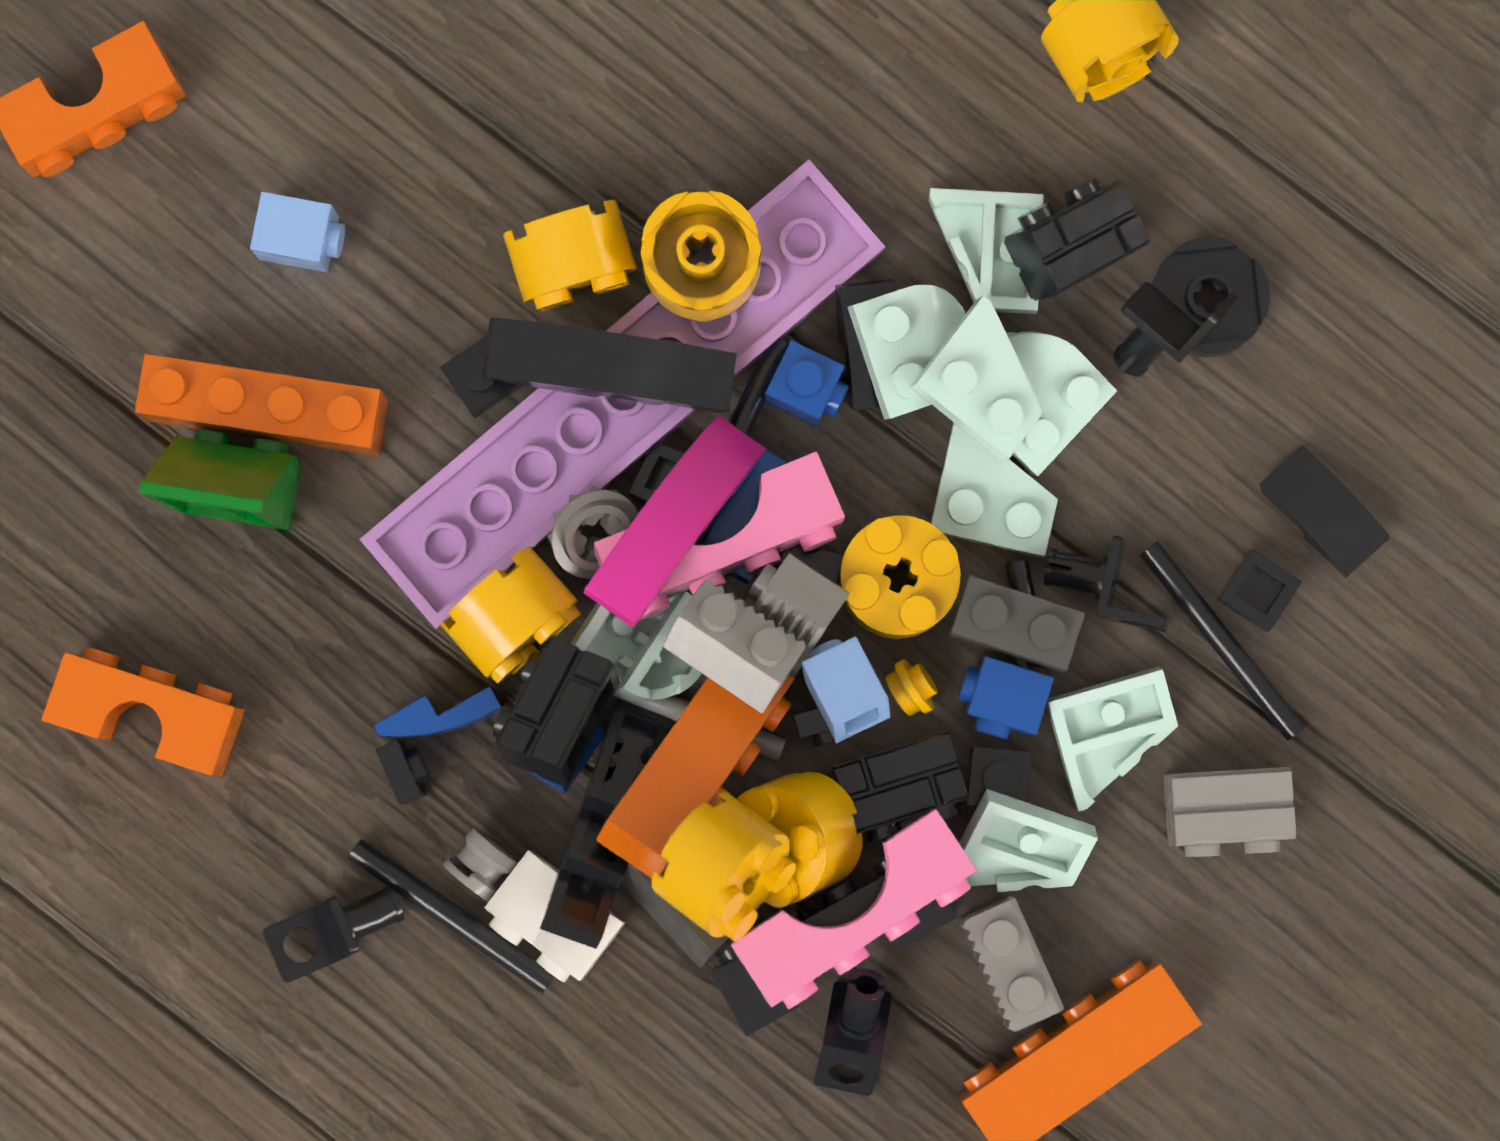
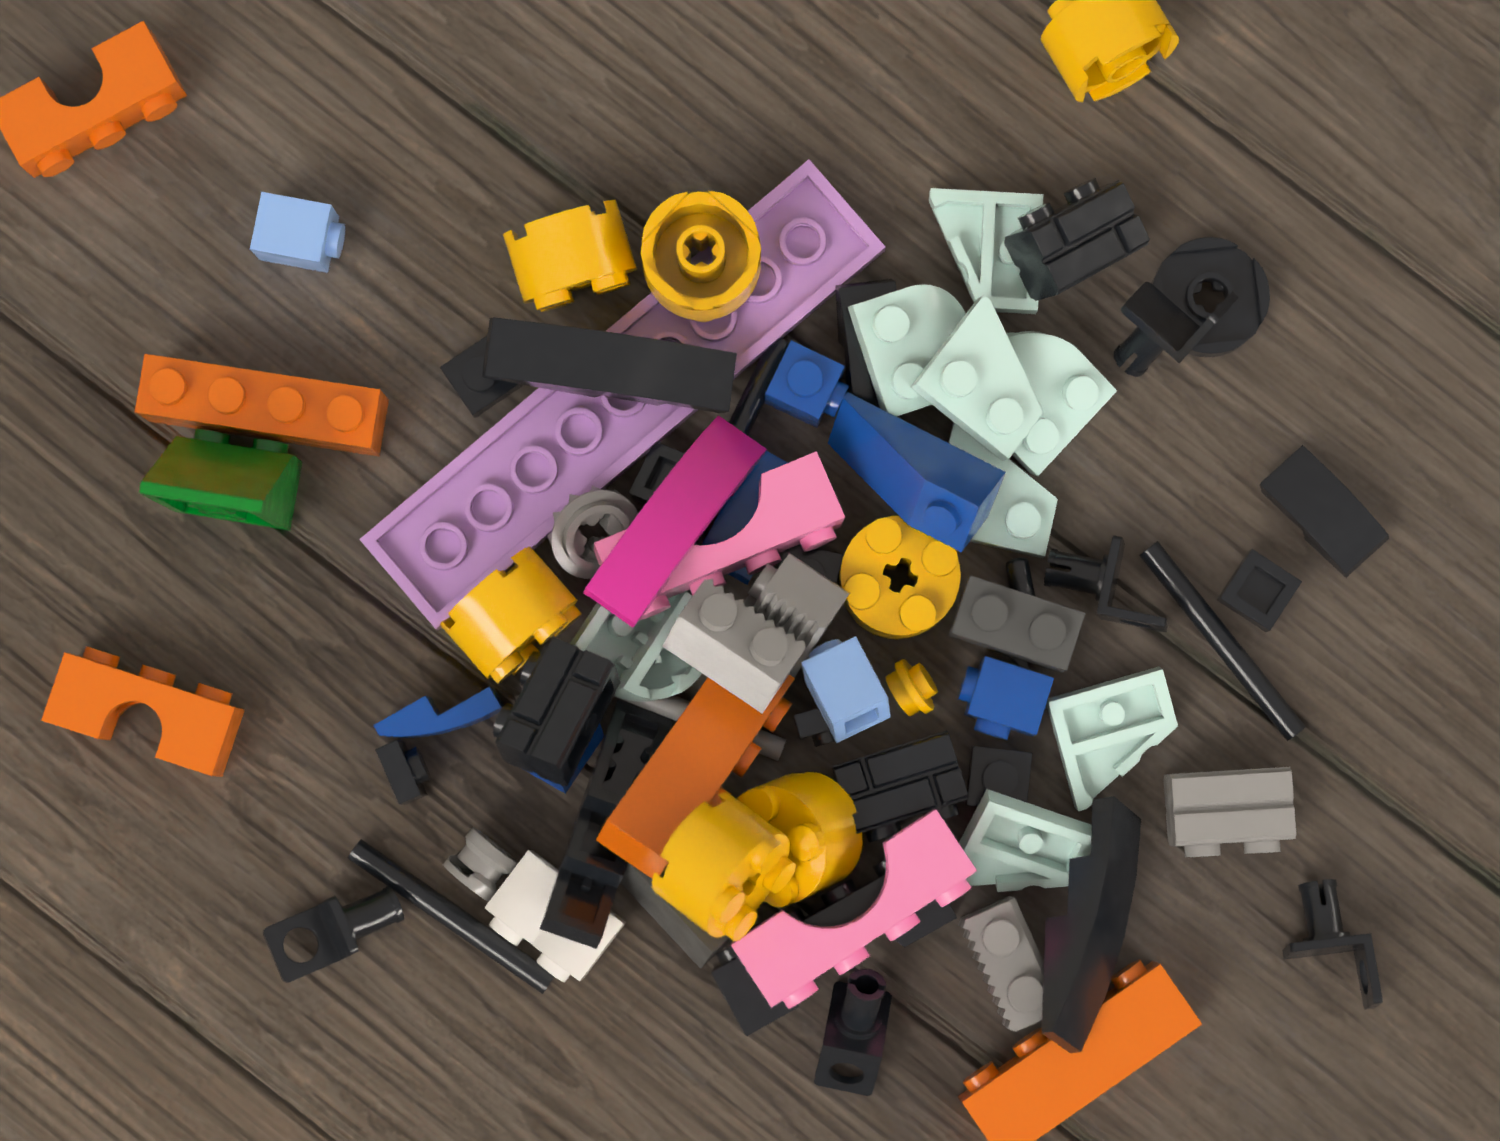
(916, 473): none -> blue slope
(1088, 940): none -> black slope
(1328, 937): none -> black bracket

